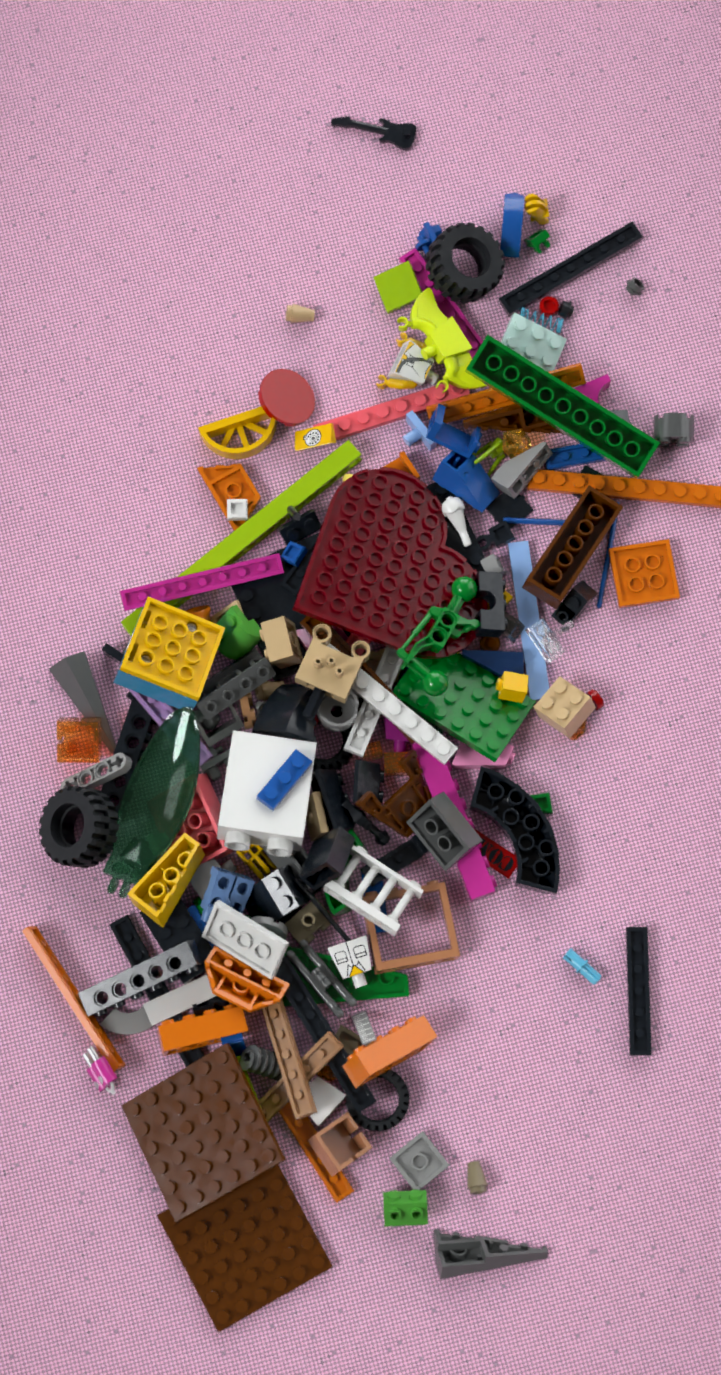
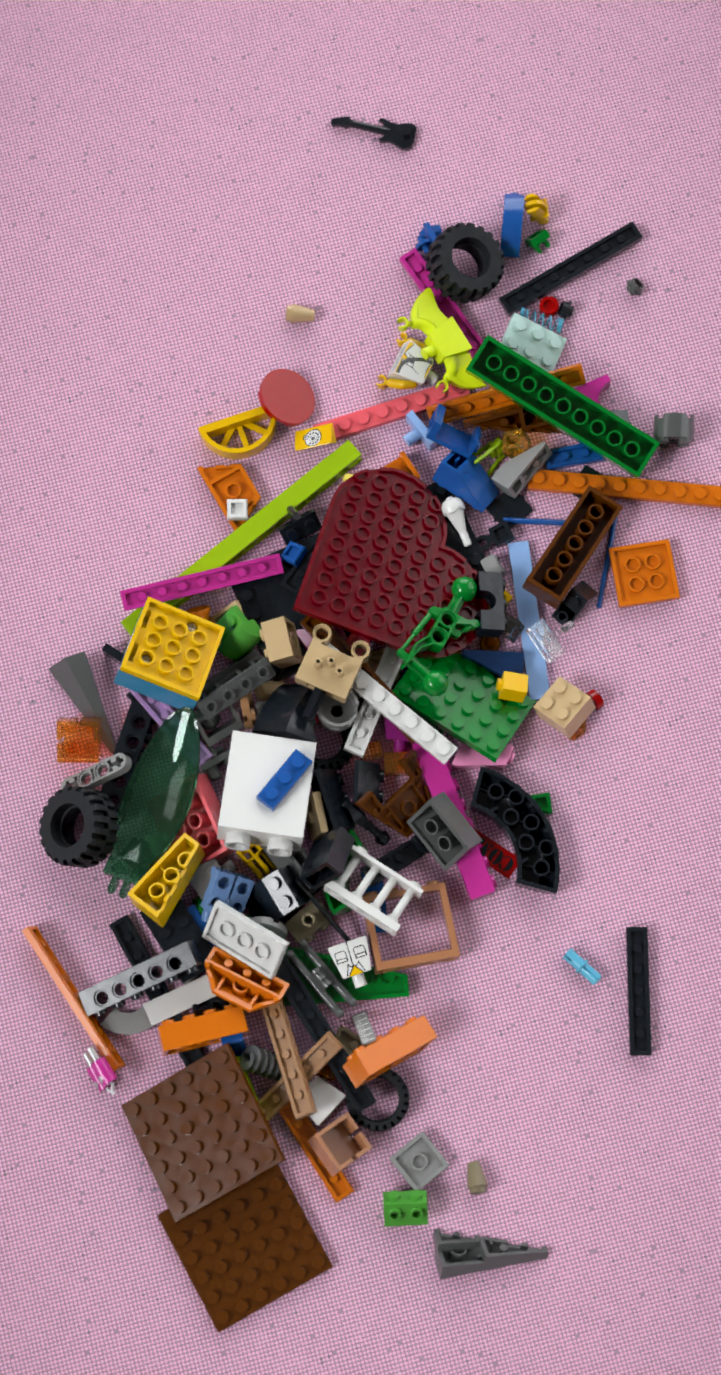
(398, 287): lime tile -> none

